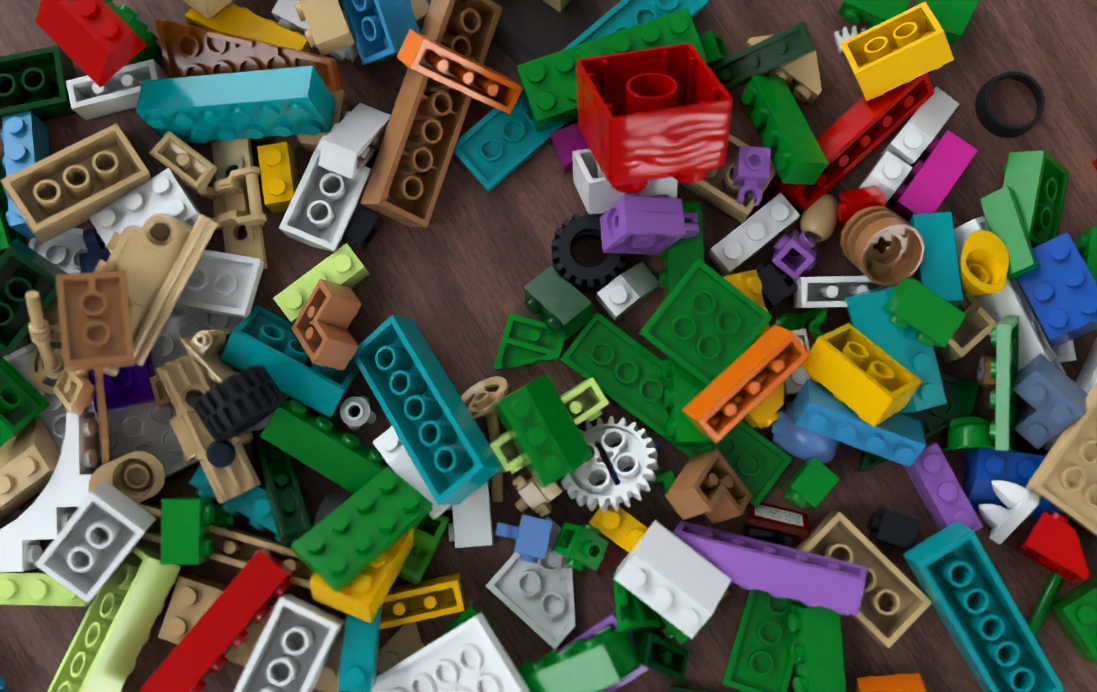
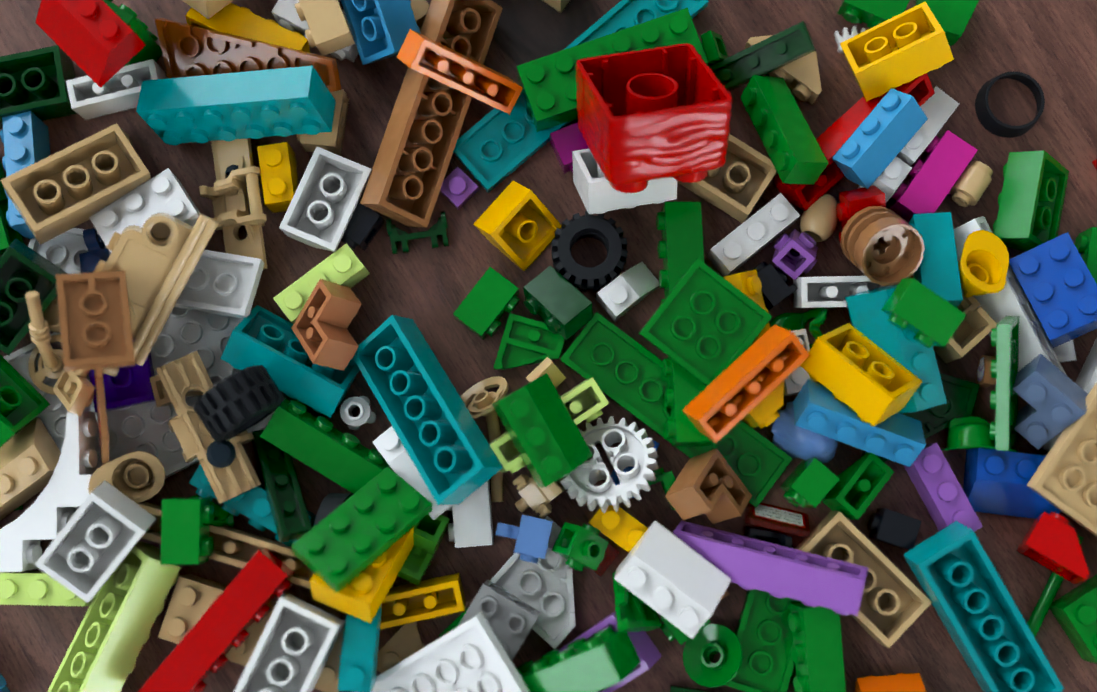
(183, 162): tan slope -> none
(208, 349): tan hinge -> none
(353, 140): white brick -> none
(398, 235): none -> dark green piece
(458, 188): none -> medium lavender plate
(487, 304): none -> green brick
(505, 614): none -> light grey bracket
(518, 225): none -> yellow slope
(551, 369): none -> tan tile
(646, 224): medium lavender brick -> none
(661, 655): dark green slope -> none
(699, 655): none -> green dish
(751, 171): medium lavender brick -> none
(858, 486): none -> green slope
(880, 138): none -> dark azure brick
(971, 184): none -> tan brick
(1007, 223): tile -> none
(1019, 504): white tile -> none

